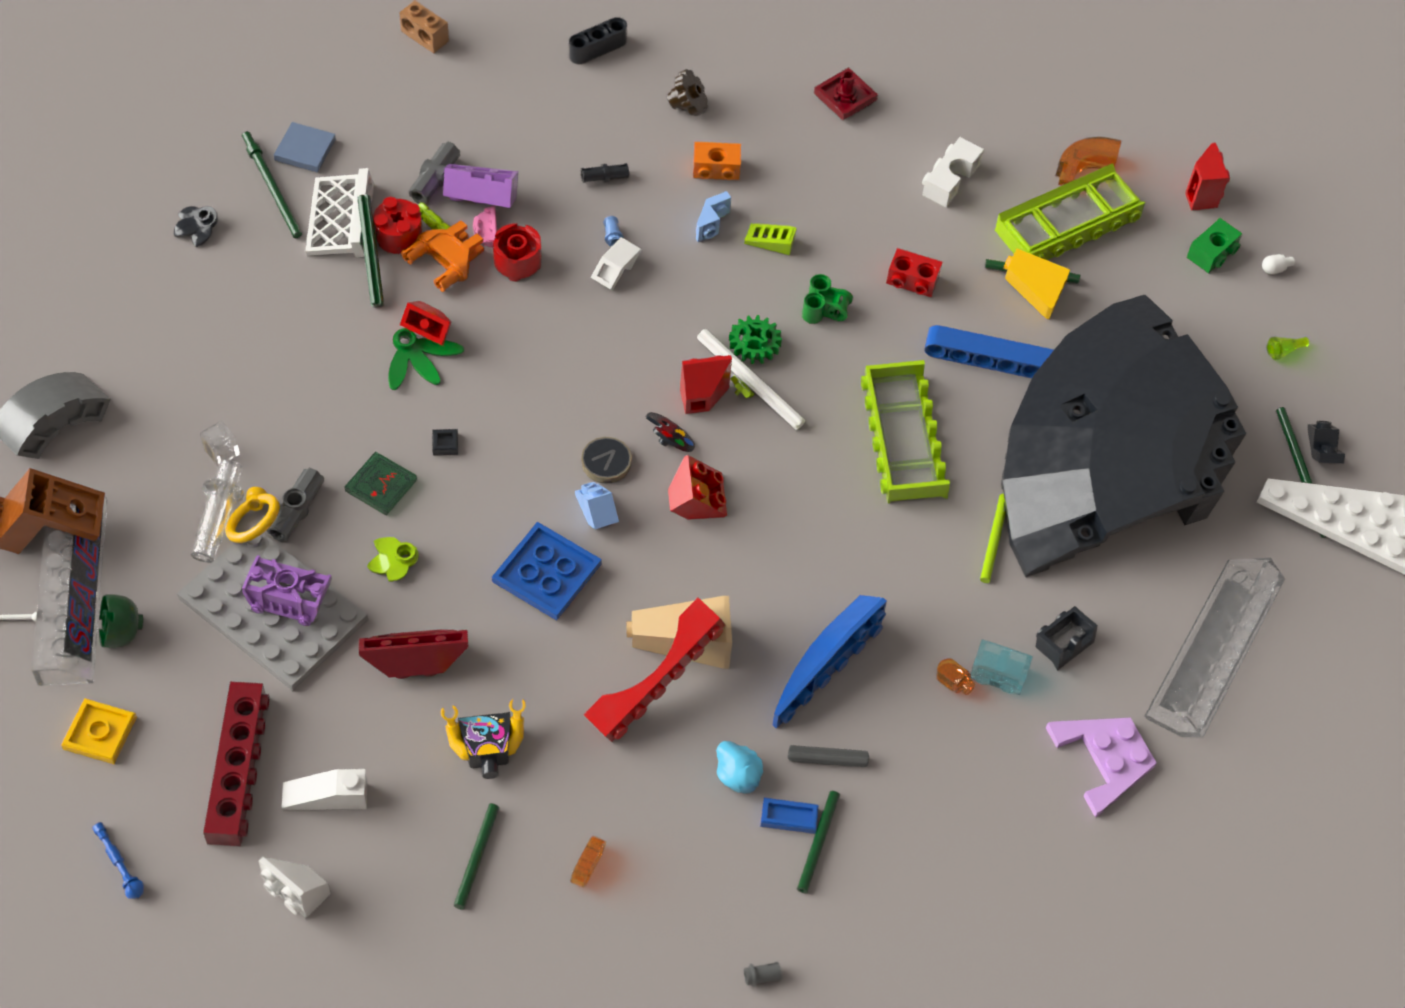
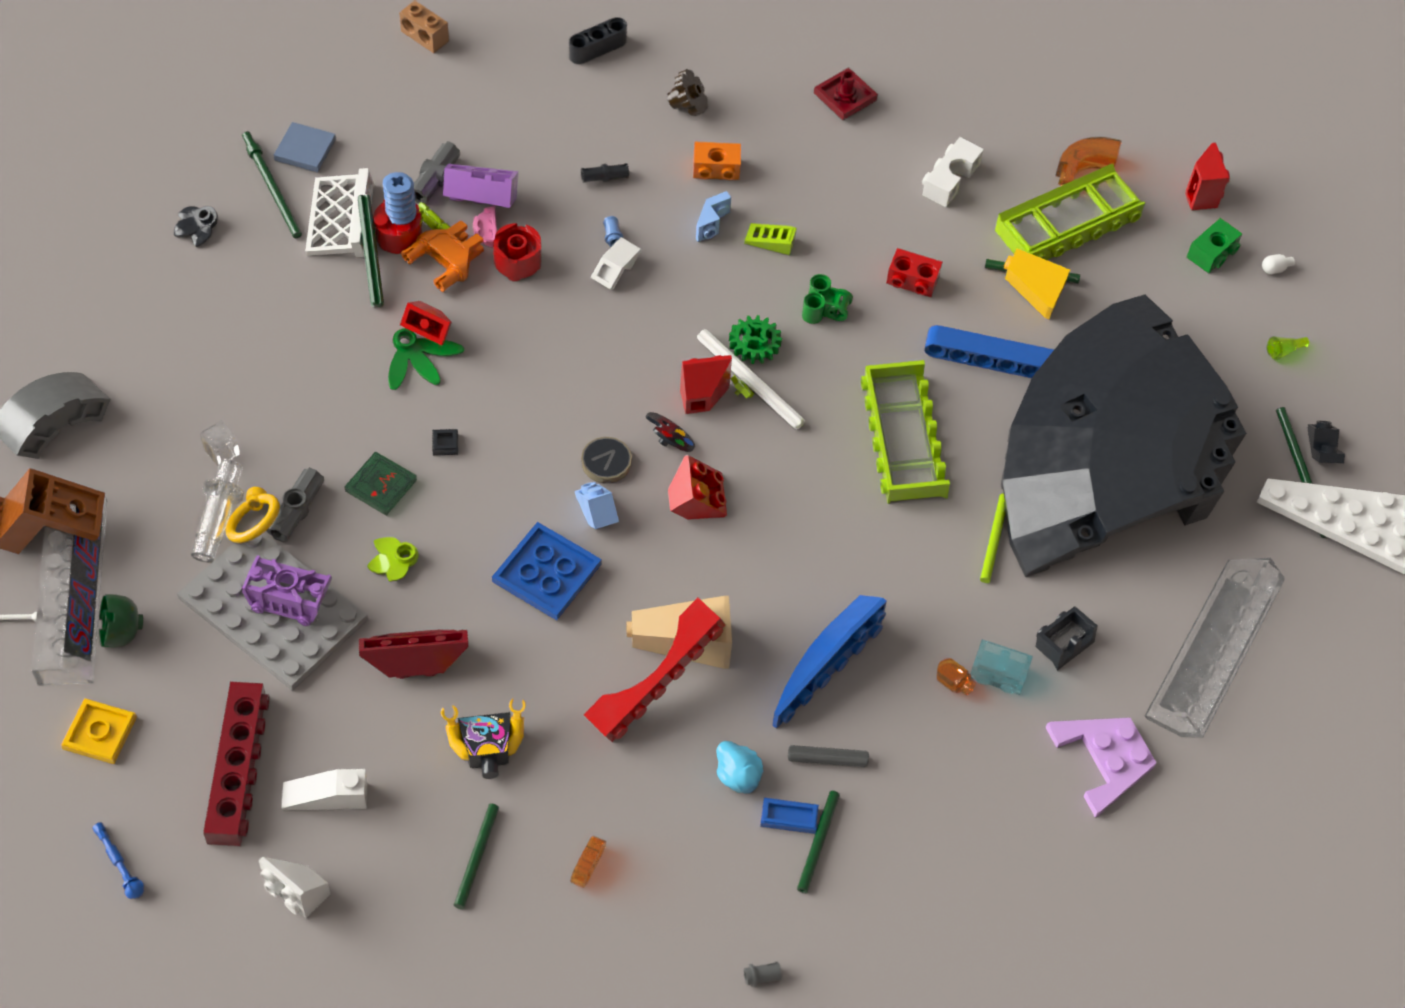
(399, 198): none -> medium blue piece

